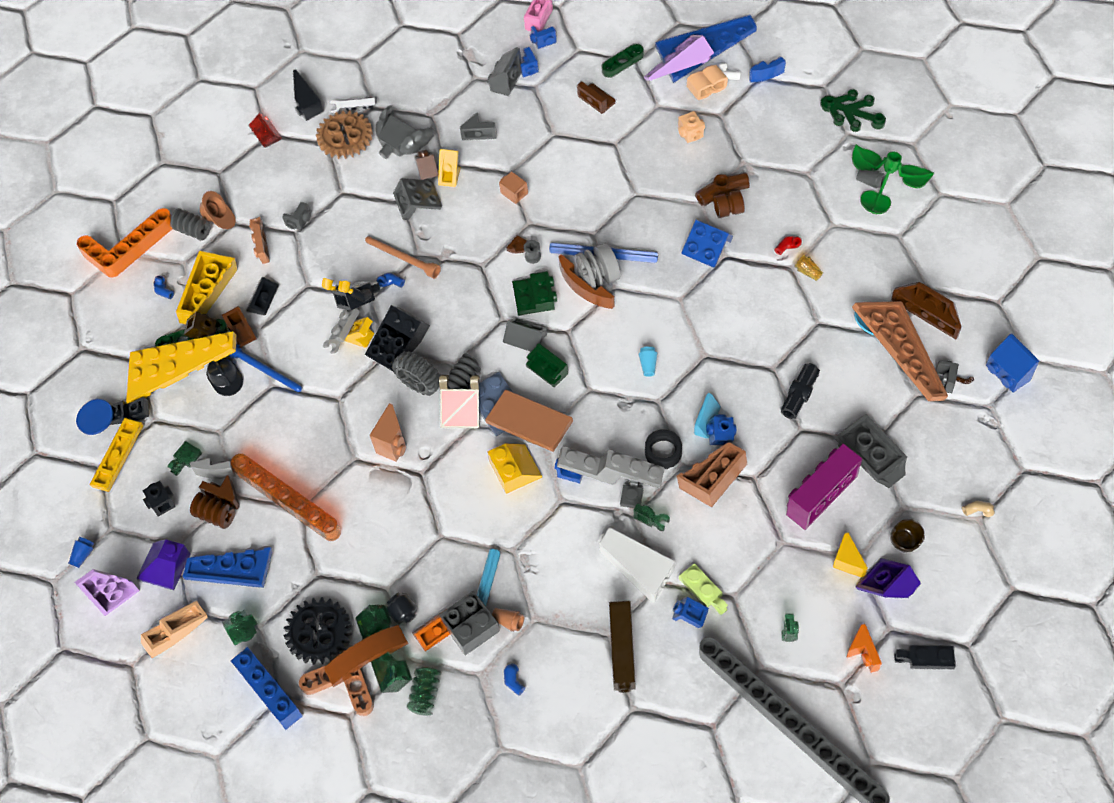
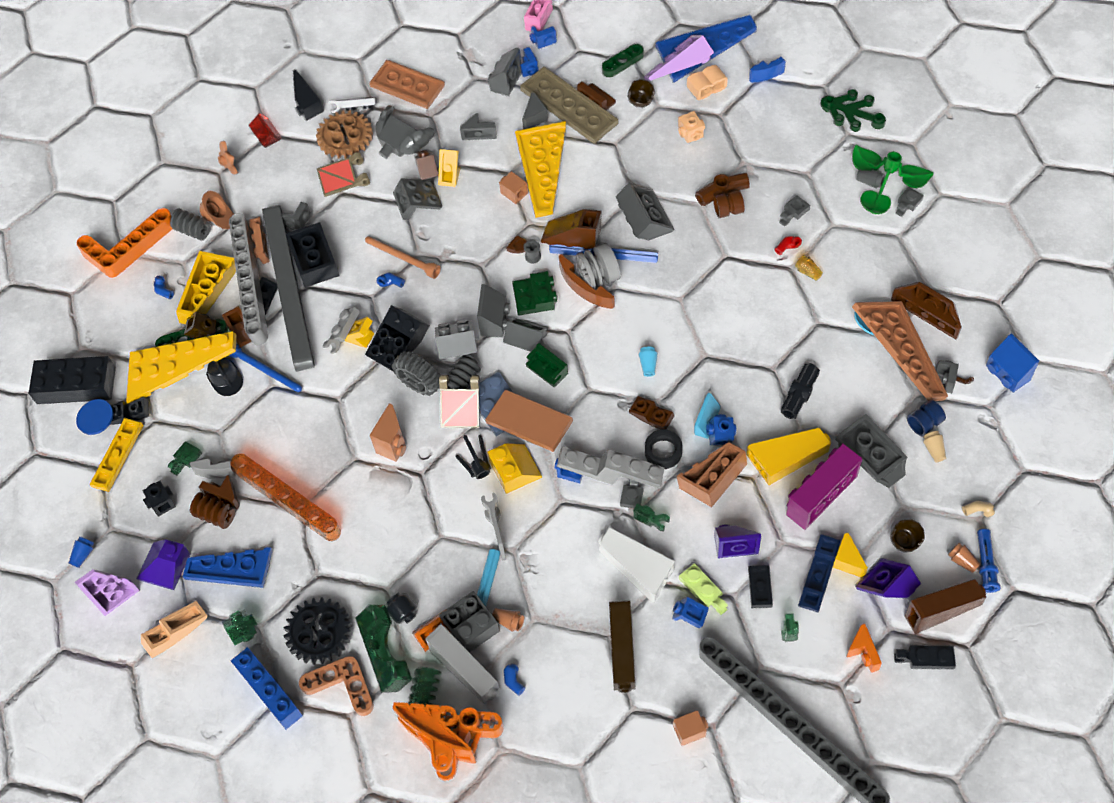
(72, 380): none -> black brick
(225, 158): none -> nougat plate
(248, 280): none -> light grey beam
(288, 289): none -> dark grey beam
(312, 255): none -> black brick
(341, 176): none -> flag
(352, 295): black torso -> none
(363, 653): dark orange slope -> none
(407, 84): none -> nougat tile
(446, 745): none -> orange piece
(455, 339): none -> brick
(462, 664): none -> light grey slope
(479, 468): none -> black plant
(492, 312): none -> dark grey slope
(493, 517): none -> light grey flag
(535, 113): none -> dark grey slope
(541, 160): none -> yellow wing
(570, 105): none -> dark tan plate
(575, 229): none -> reddish brown slope
(641, 93): none -> dark brown hair
(643, 212): none -> dark grey slope
(651, 414): none -> reddish brown slope
(690, 727): none -> nougat brick
(705, 243): blue bracket -> none
(731, 75): white arm -> none
(736, 541): none -> dark purple slope
(760, 586): none -> black plate
(788, 453): none -> yellow slope
(794, 208): none -> dark grey plate
(819, 573): none -> dark blue slope
(908, 200): none -> dark grey plate
(926, 417): none -> dark blue wheel
(935, 445): none -> tan cone
(944, 605): none -> reddish brown slope
(964, 558): none -> nougat cone
(988, 568): none -> blue pin

